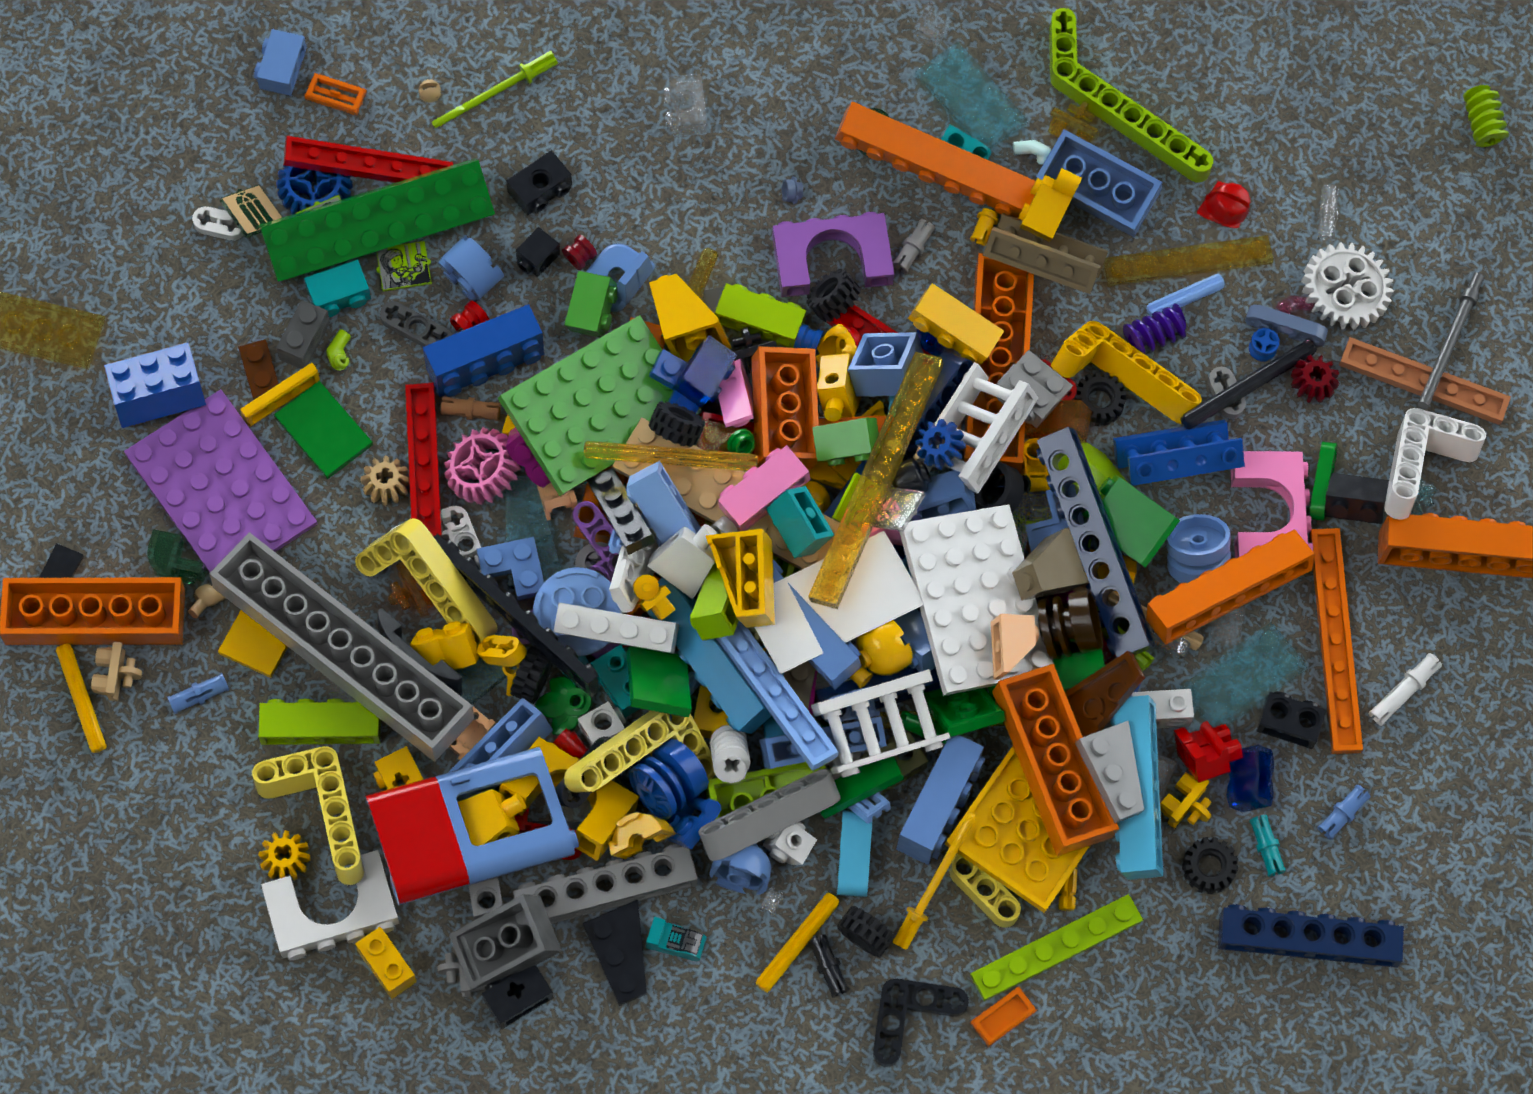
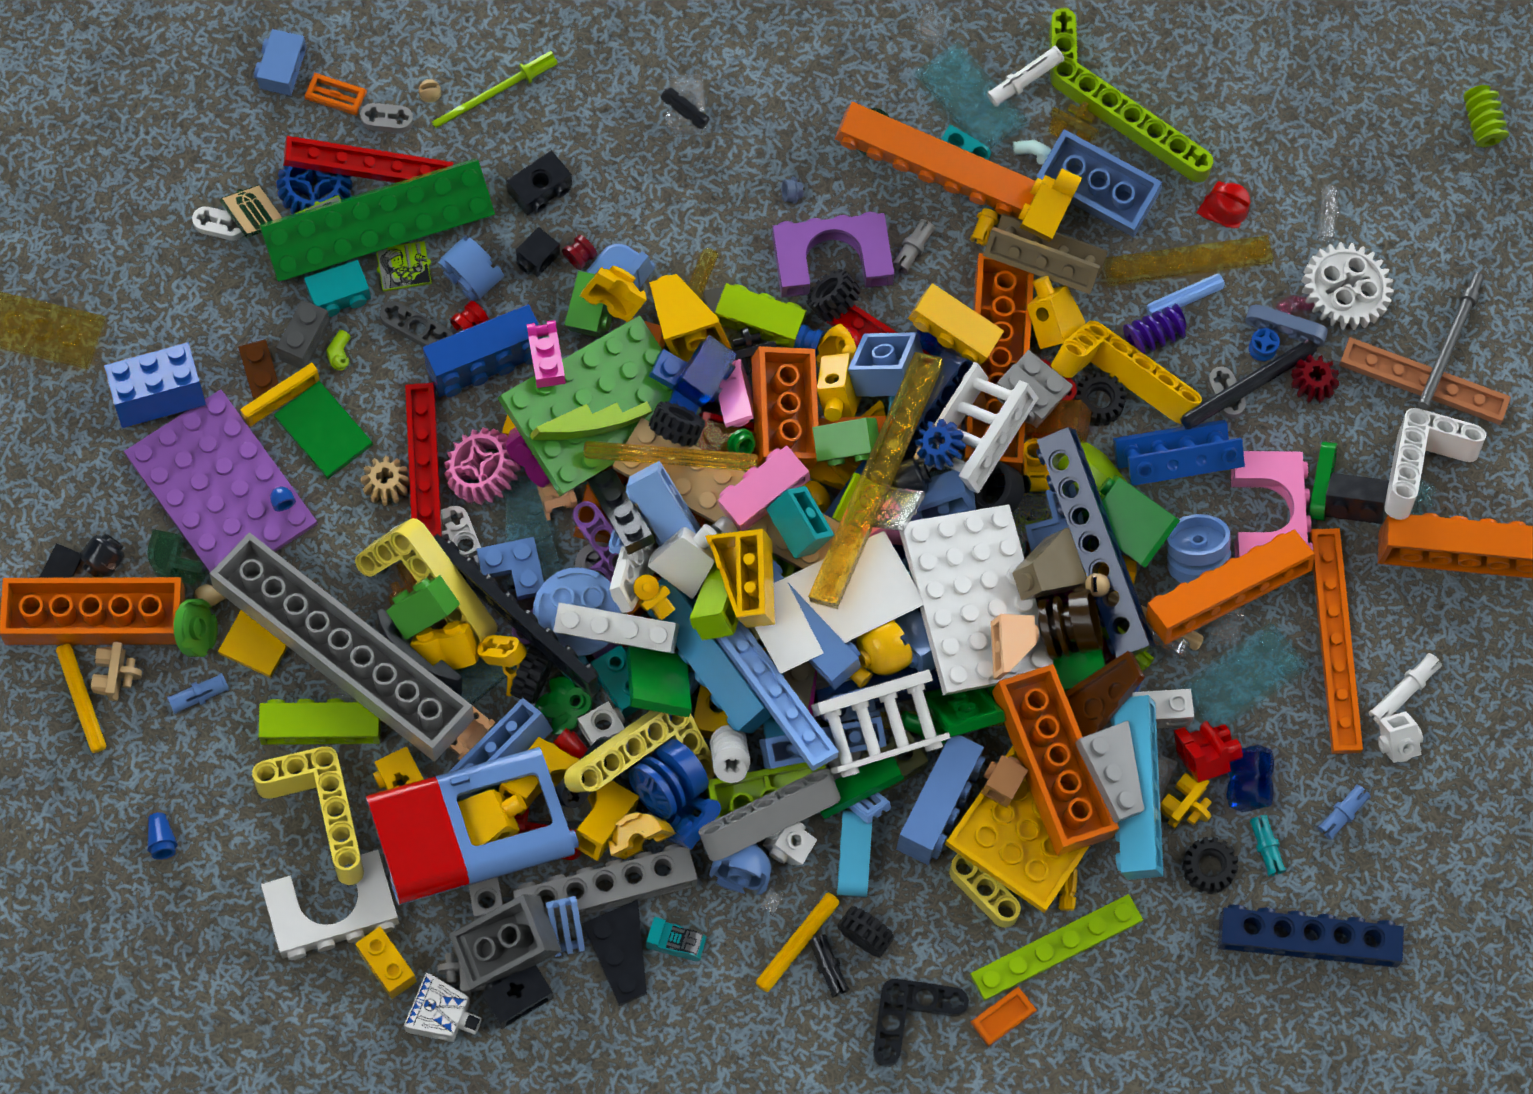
(102, 555): none -> black head
(160, 837): none -> blue cone
(195, 628): none -> bright green tile
(282, 499): none -> blue hinge
(283, 845): yellow gear -> none
(386, 118): none -> light grey beam
(422, 607): none -> bright green brick
(440, 1011): none -> torso
(470, 408): medium nougat pin -> none
(546, 354): none -> plate
(569, 945): none -> light blue tile
(583, 423): none -> lime slope
(615, 290): none -> yellow cylinder
(685, 108): none -> black axle
(915, 916): yellow piece -> none
(1004, 779): none -> medium nougat brick
(1015, 83): none -> white pin
(1053, 313): none -> yellow torso
(1102, 583): none -> tan hinge
(1289, 727): black brick -> none
(1400, 737): none -> white brick

